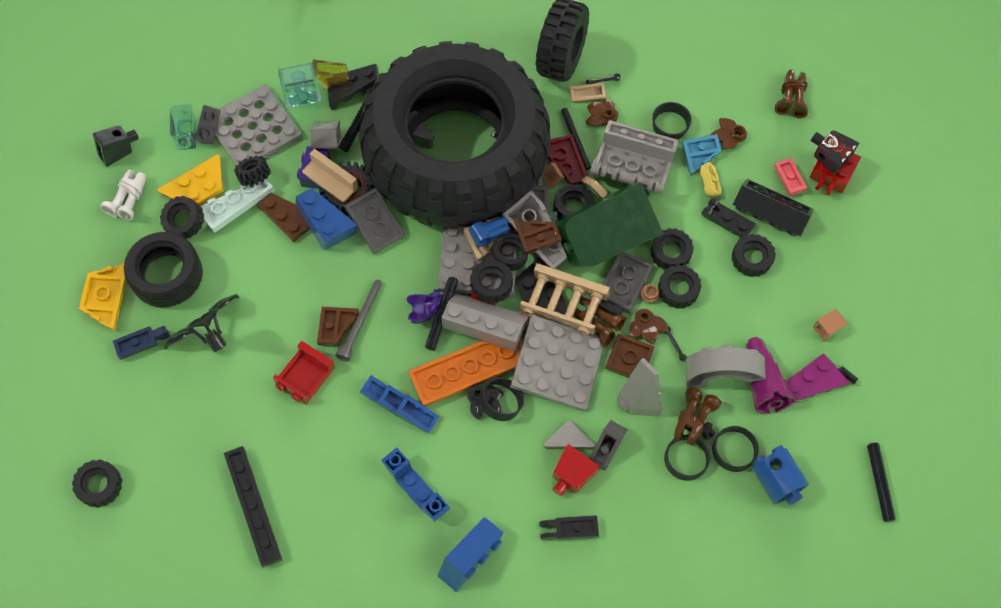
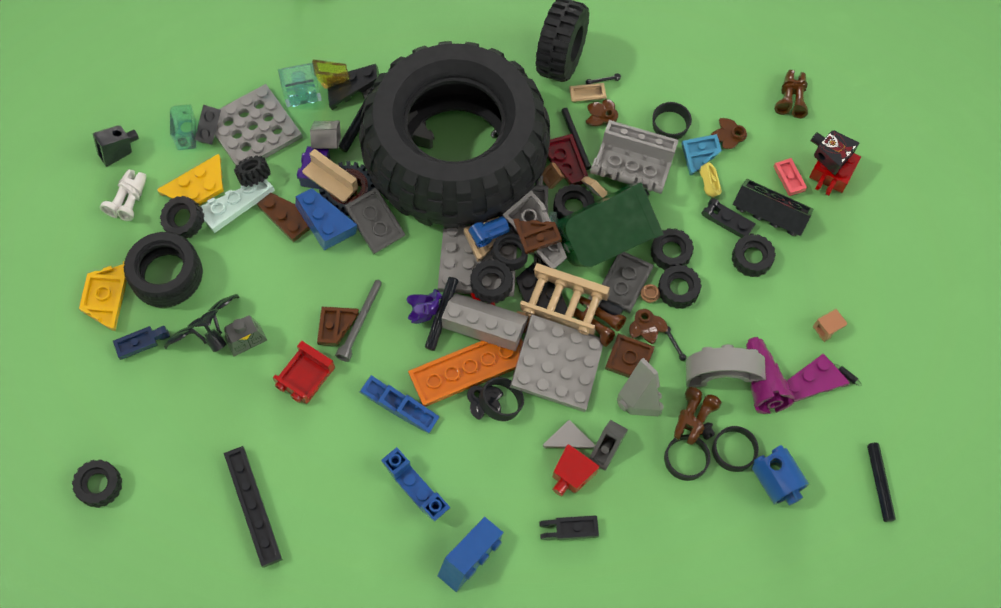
(243, 335): none -> dark grey torso

